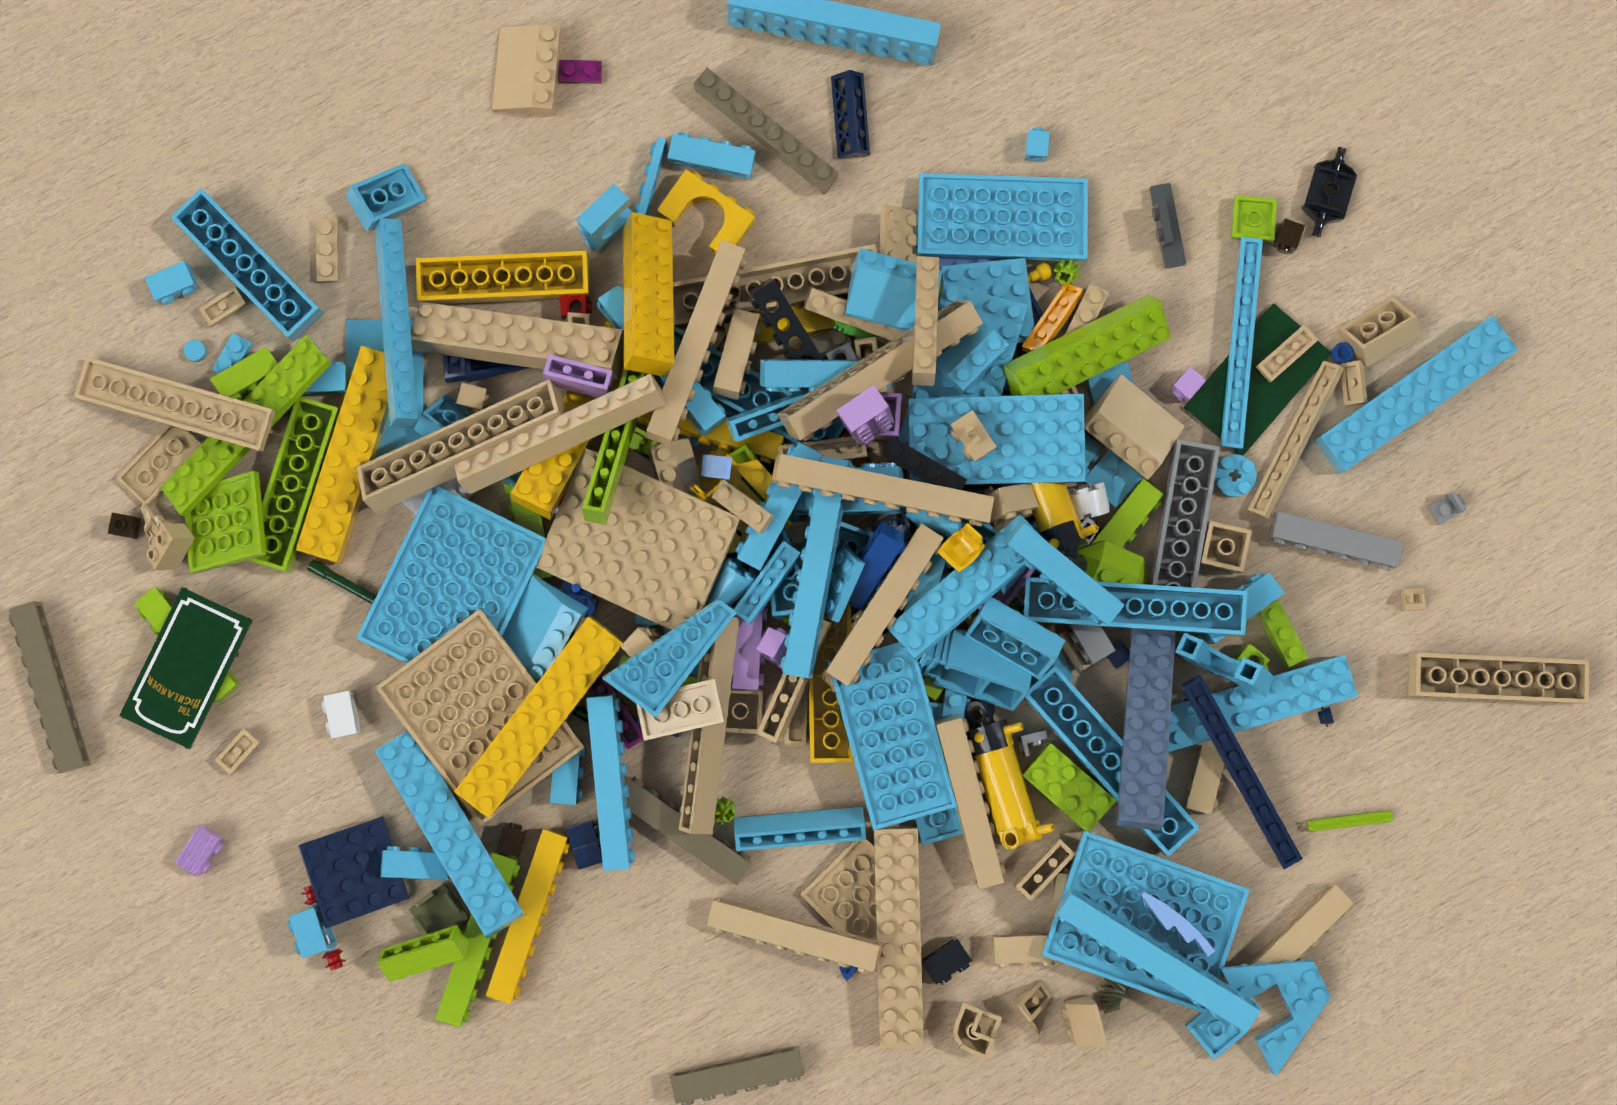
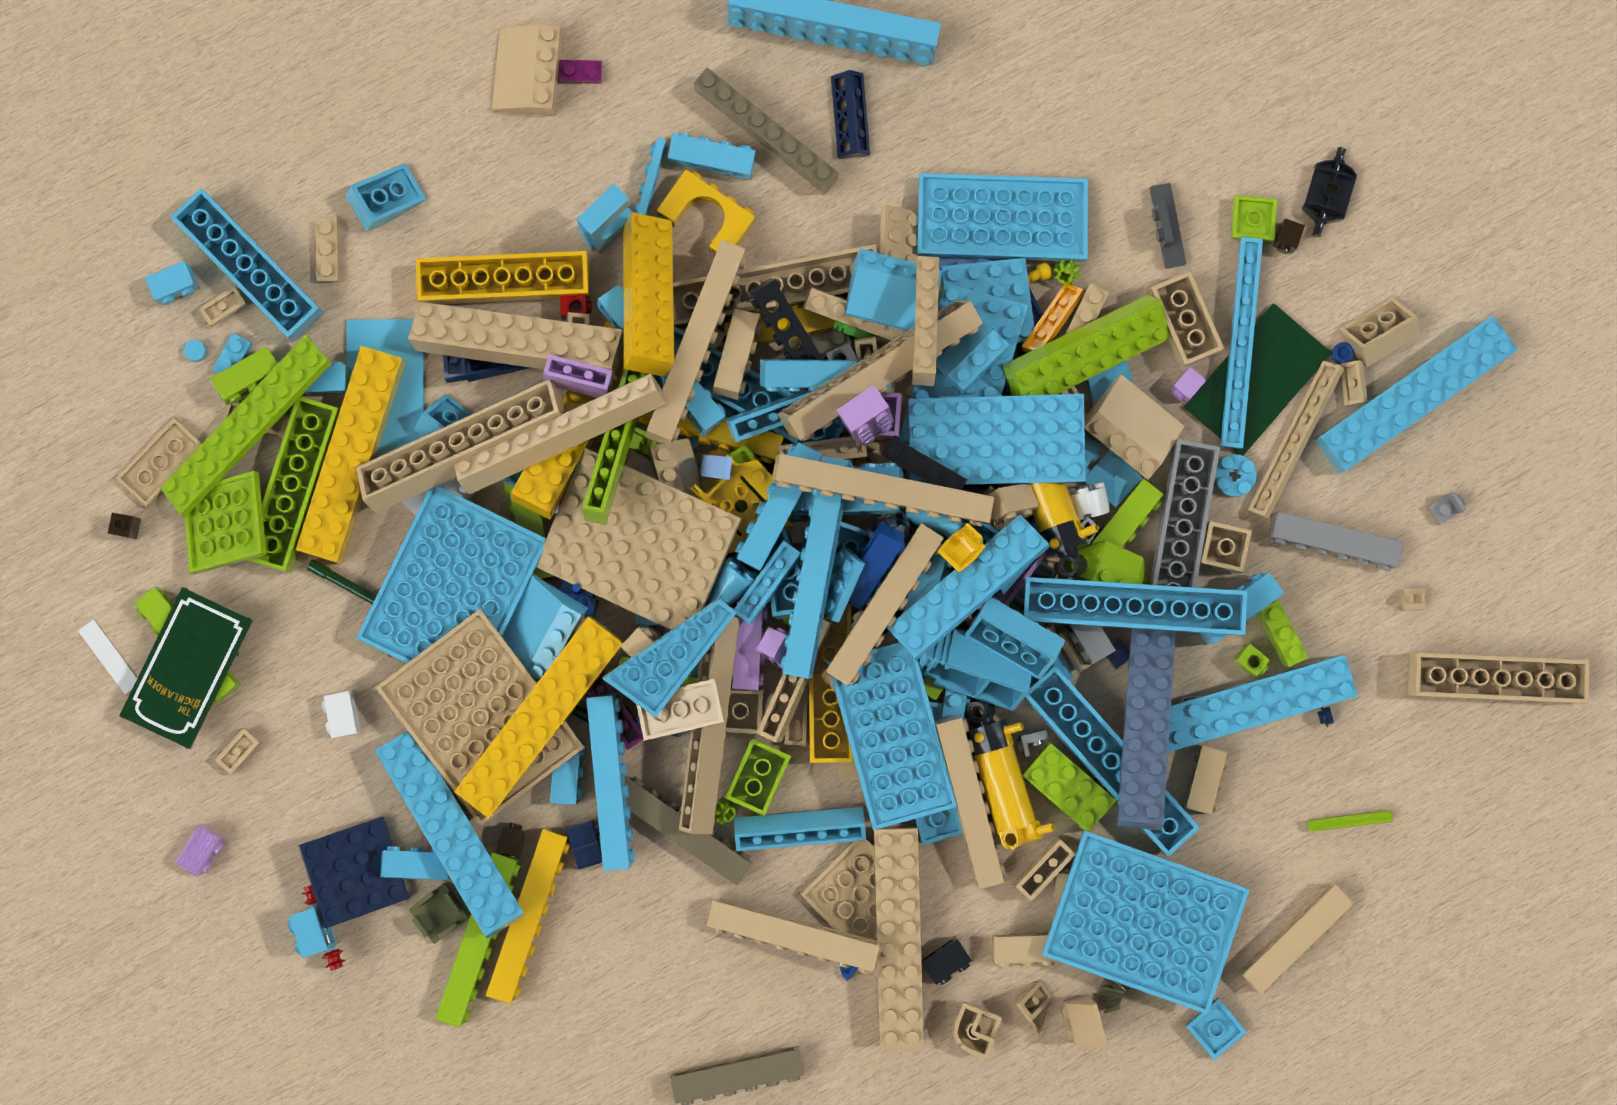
(49, 687): dark tan brick -> none
(108, 656): none -> white sticker
(166, 540): tan brick -> none
(175, 404): tan plate -> none
(395, 323): medium azure brick -> none
(423, 953): lime brick -> none
(471, 397): tan brick -> none
(743, 506): tan plate -> none
(758, 776): none -> lime brick
(973, 436): tan brick -> none
(1037, 145): medium azure brick -> none
(1063, 573): medium azure brick -> none
(1158, 960): medium azure brick -> none
(1170, 918): light blue slope -> none
(1188, 320): none -> tan brick
(1241, 771): dark blue plate -> none
(1243, 672): medium azure arch -> none
(1287, 353): tan plate -> none
(1301, 992): medium azure wing -> none

